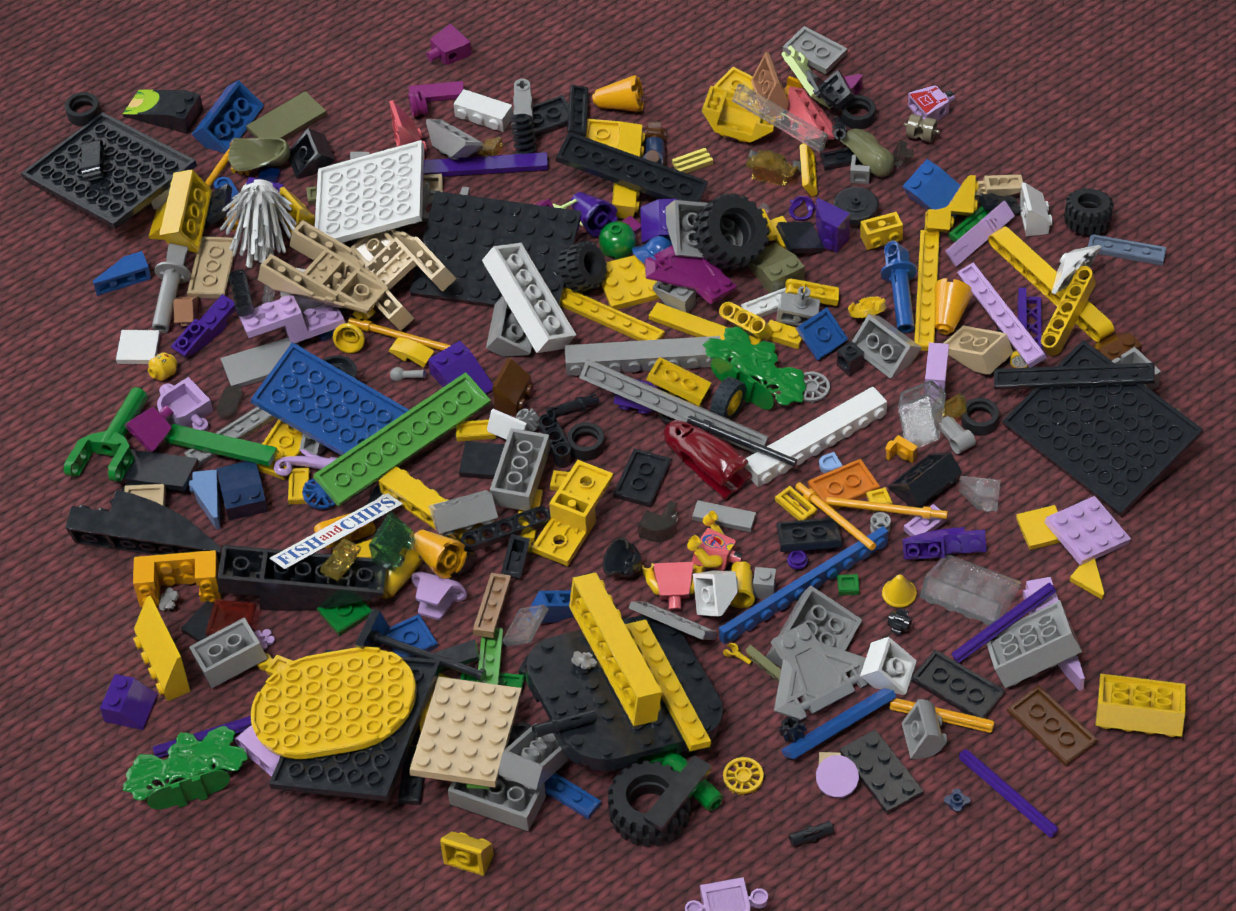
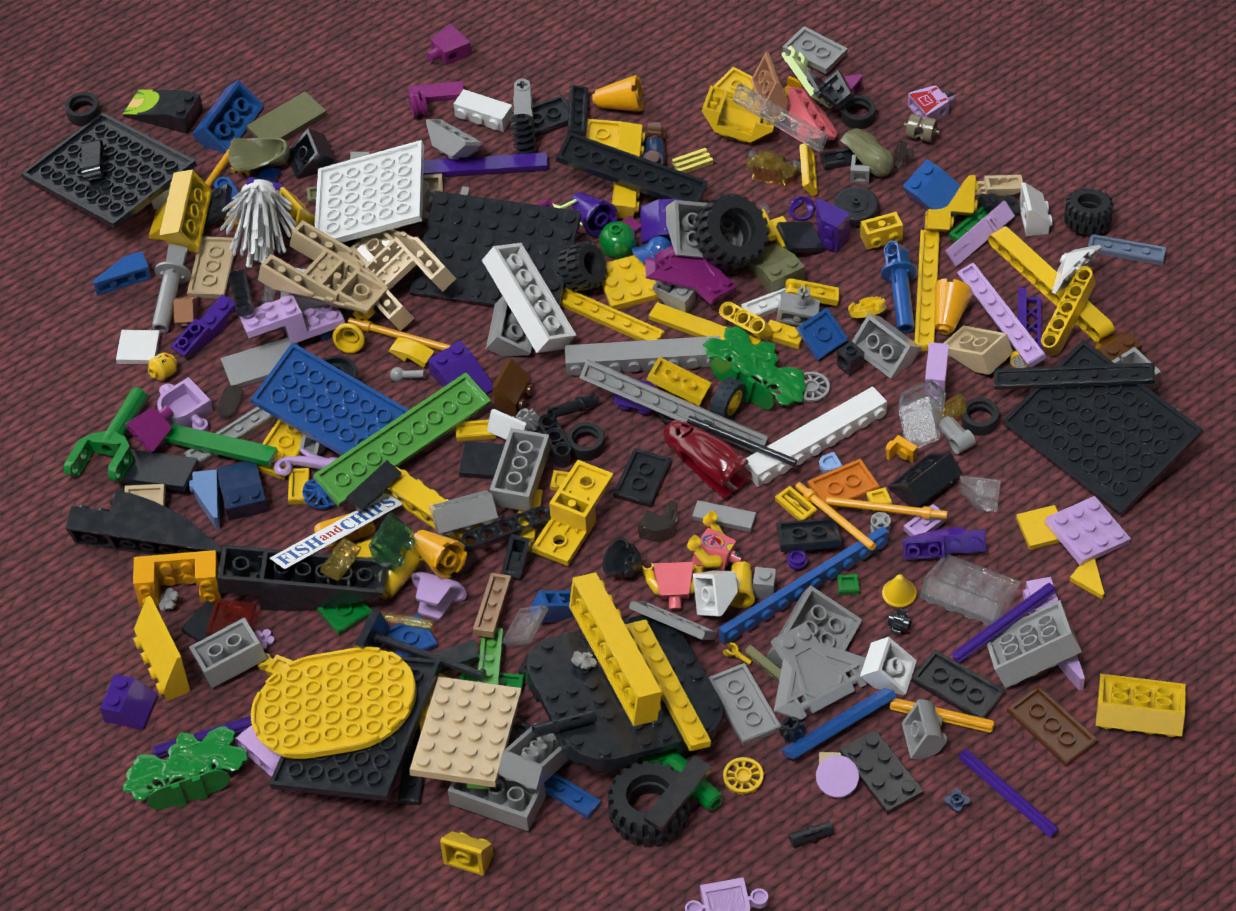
(373, 486): none -> black tile
(404, 127): coral slope -> none
(408, 620): none -> clear yellow bar
(491, 147): clear yellow slope -> none
(744, 704): none -> light grey tile
(839, 127): black pin -> none

